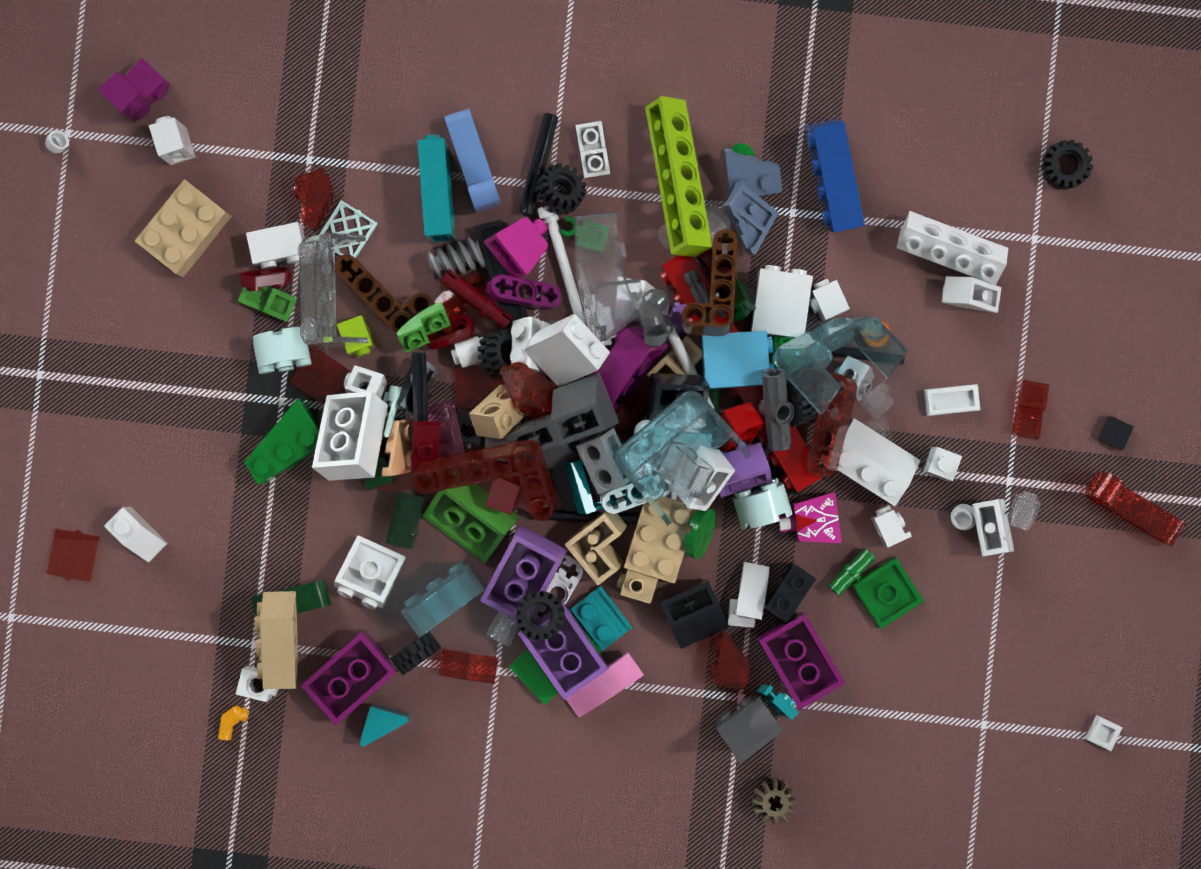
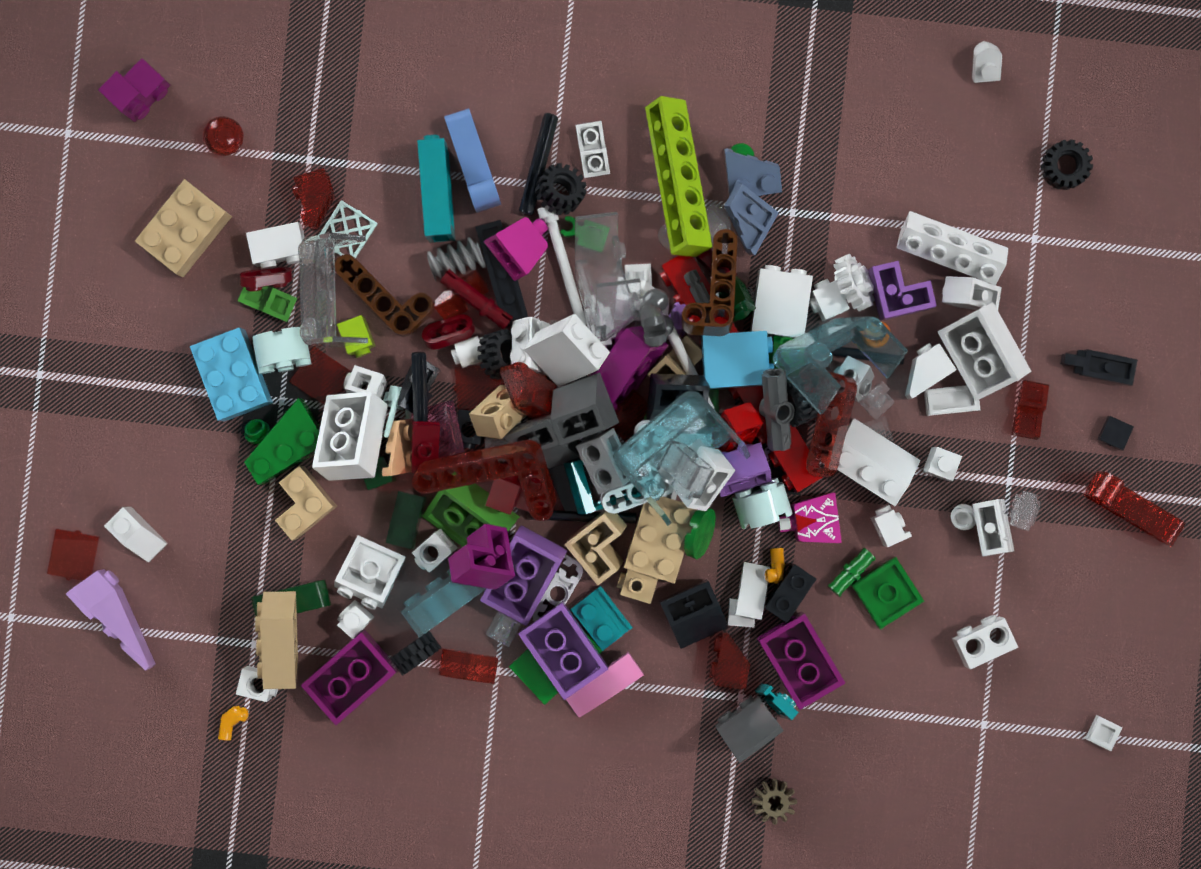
(56, 142): white hinge -> none
(104, 600): none -> lavender wedge
(171, 140): white brick -> none
(223, 136): none -> clear red hair
(231, 374): none -> medium azure brick
(256, 431): none -> green plate
(310, 503): none -> tan brick
(354, 619): none -> white brick
(382, 721): teal slope -> none
(415, 331): bright green slope -> none
(443, 545): none -> white brick
(484, 560): none -> magenta brick
(523, 615): black tyre -> none
(535, 288): magenta beam -> none
(638, 271): none -> white tile
(776, 572): none -> light orange arm
(835, 175): blue wedge -> none
(854, 282): none -> white gear
(893, 297): none -> medium lavender brick
(928, 369): none -> white slope
(984, 351): none -> white brick
(986, 63): none -> white plate
(986, 649): none -> white brick
(1102, 366): none -> black hinge

